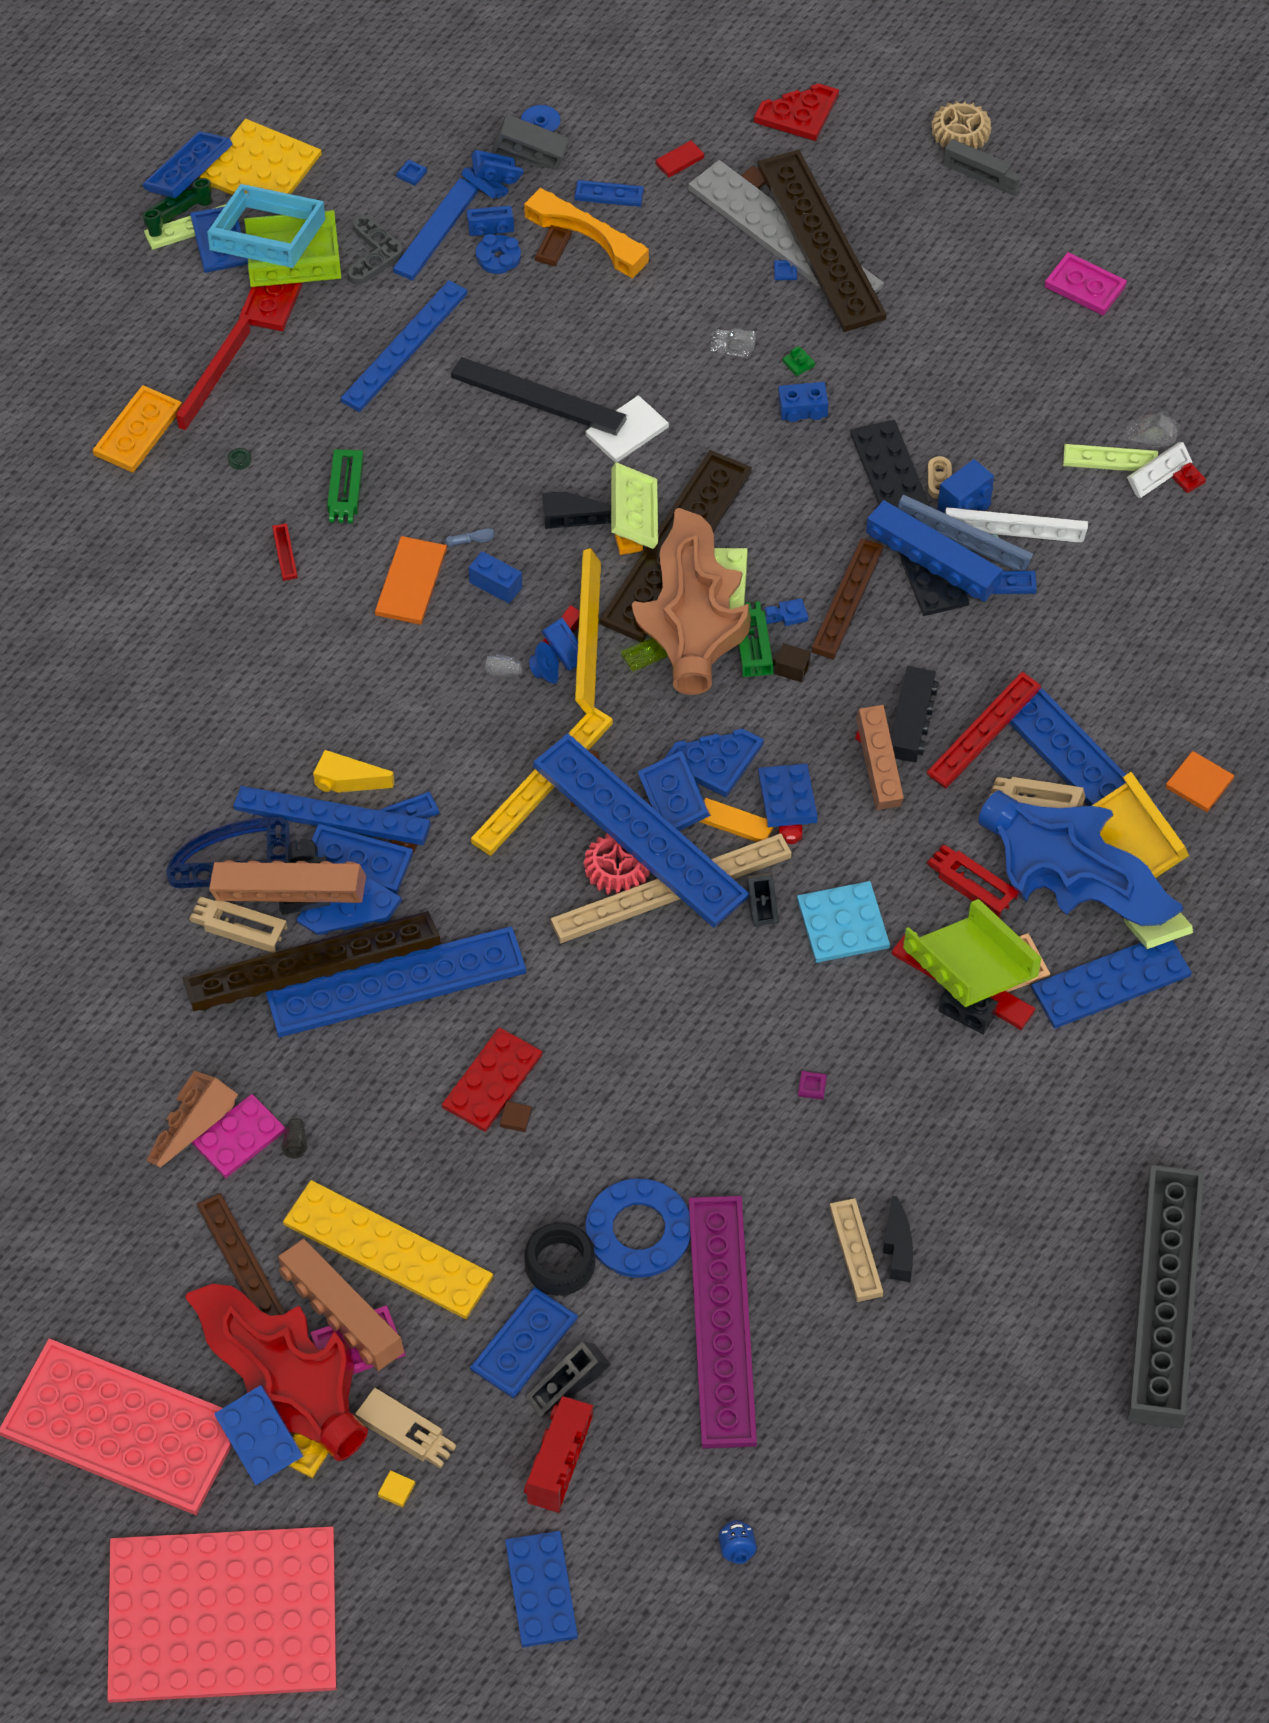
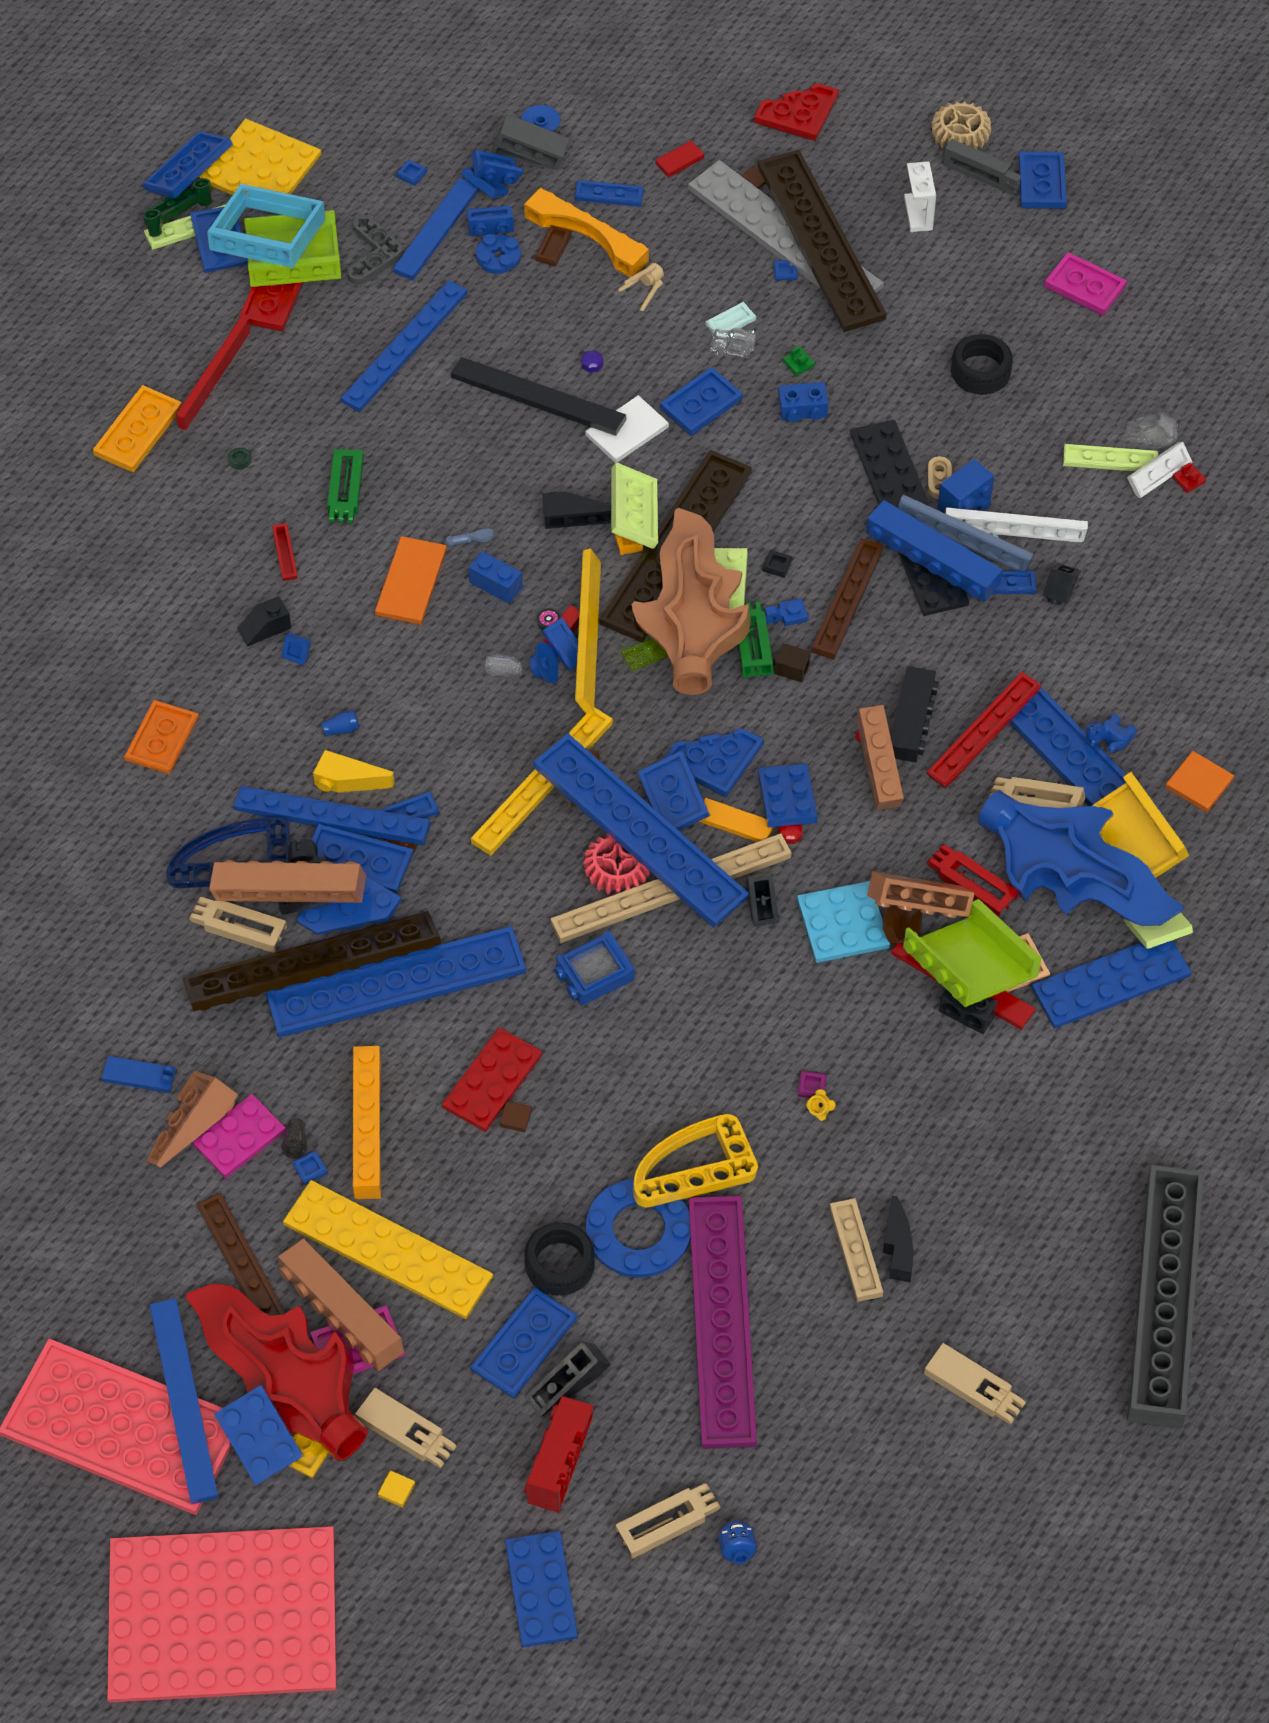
(139, 1074): none -> blue hinge
(161, 736): none -> orange tile
(184, 1401): none -> blue tile
(265, 621): none -> black slope
(296, 648): none -> blue tile
(310, 1167): none -> blue tile
(341, 724): none -> blue cone
(366, 1122): none -> light orange arch
(547, 617): none -> tile
(592, 361): none -> dark purple tile
(594, 969): none -> blue window
(648, 276): none -> tan plant
(667, 1529): none -> tan hinge
(701, 401): none -> blue plate
(705, 1173): none -> yellow beam
(732, 318): none -> light aqua tile
(777, 563): none -> black tile
(814, 1108): none -> yellow plate
(898, 920): none -> reddish brown panel
(920, 894): none -> nougat brick
(921, 202): none -> white panel
(965, 1377): none -> tan hinge
(981, 381): none -> black tyre
(1042, 179): none -> blue plate
(1061, 583): none -> black slope
(1111, 733): none -> blue animal

